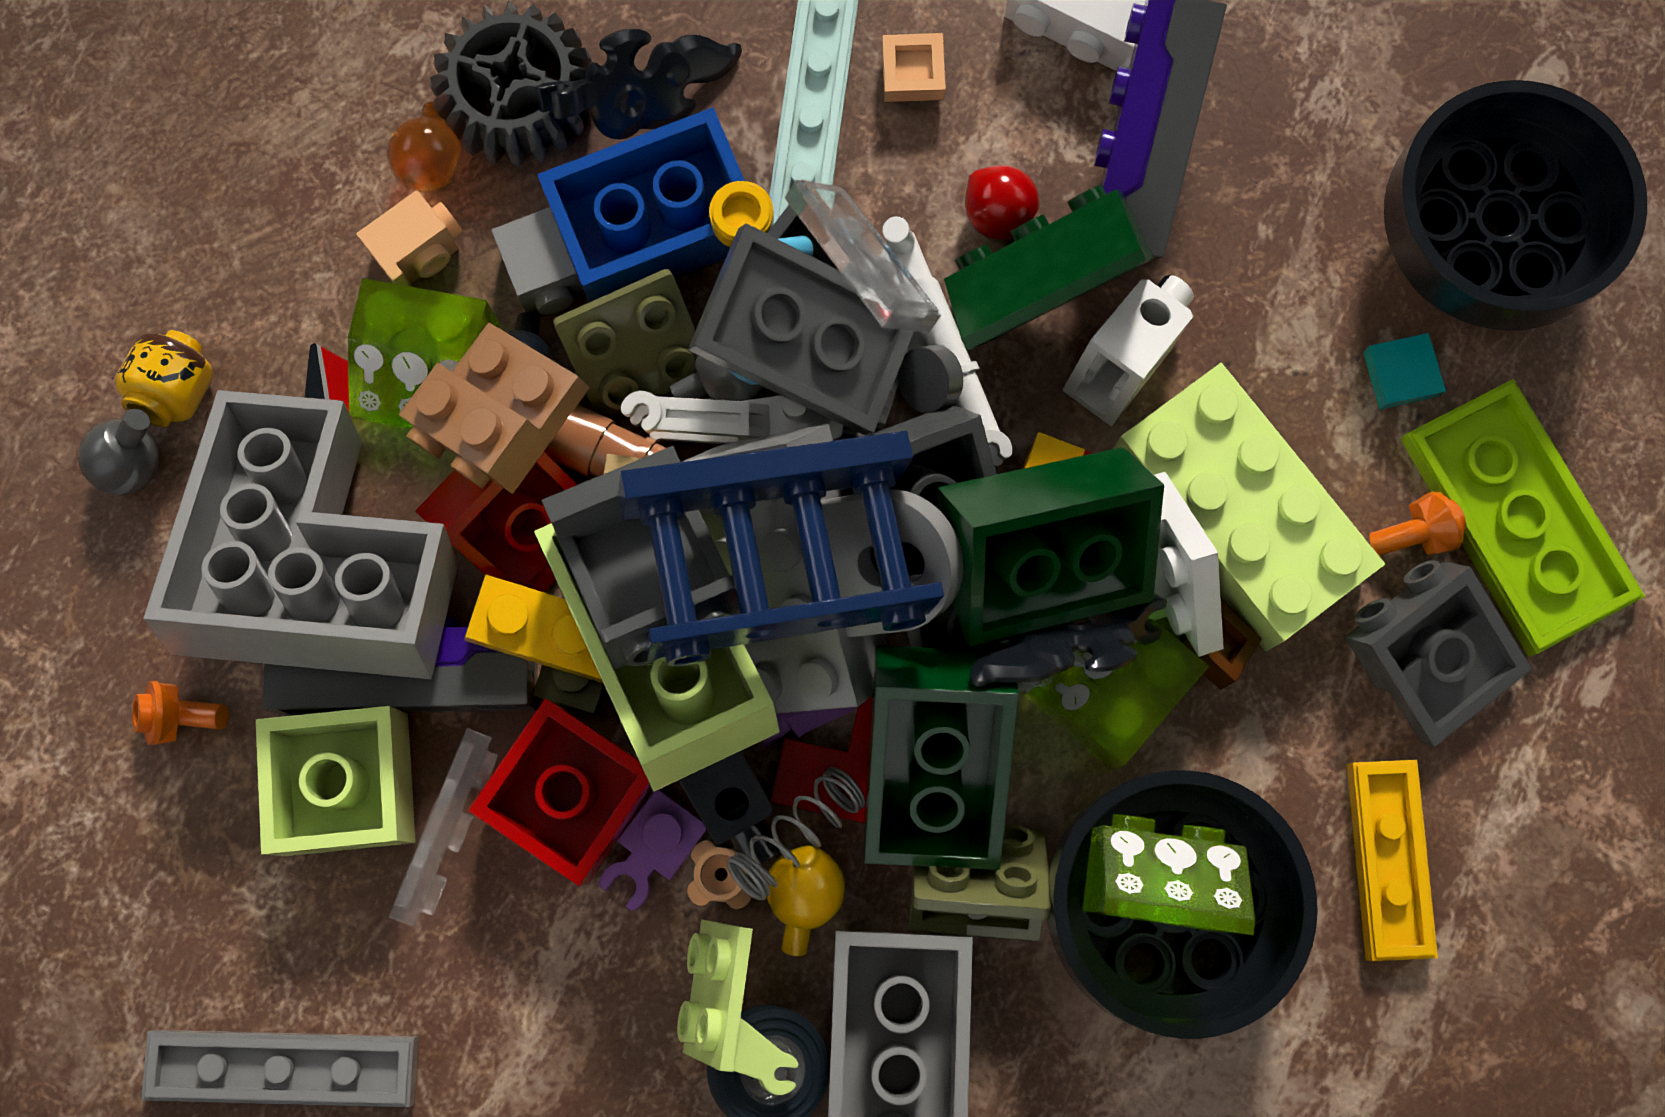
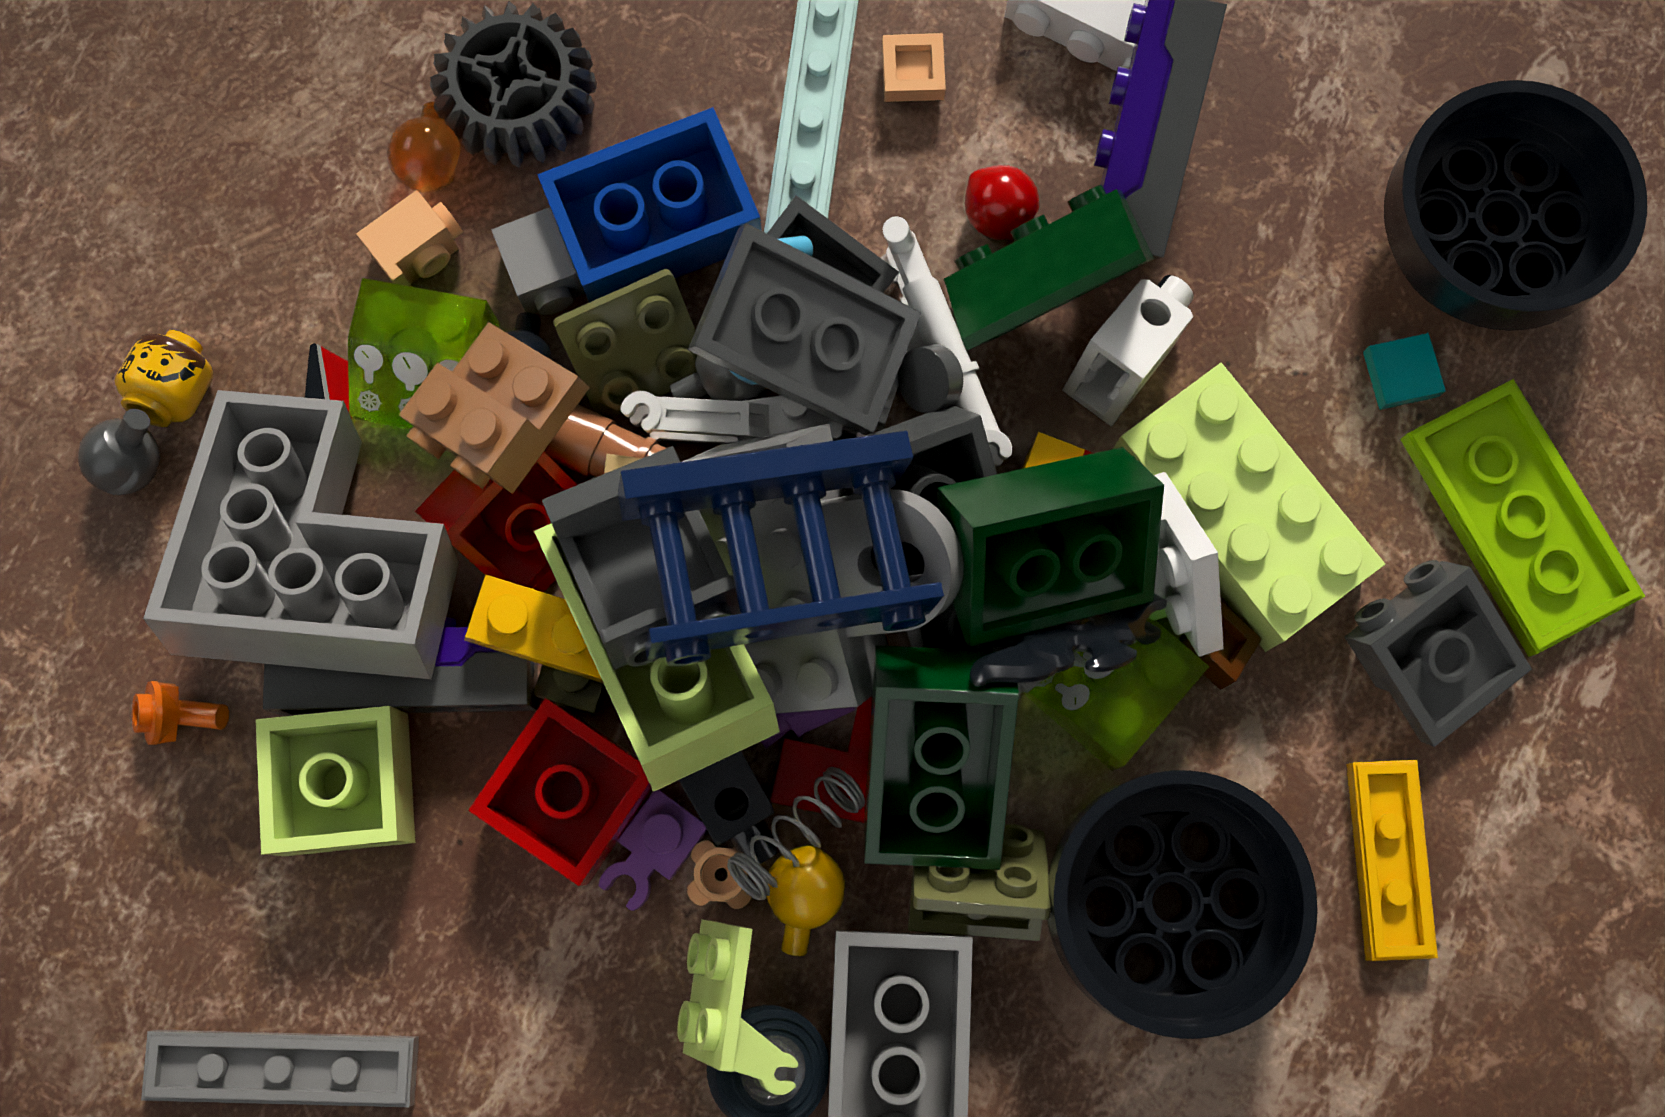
(444, 828): clear plate -> none
(635, 99): black piece -> none
(740, 204): yellow tile -> none
(863, 257): clear tile -> none
(1168, 877): clear neon green slope -> none
(1435, 524): orange plate -> none

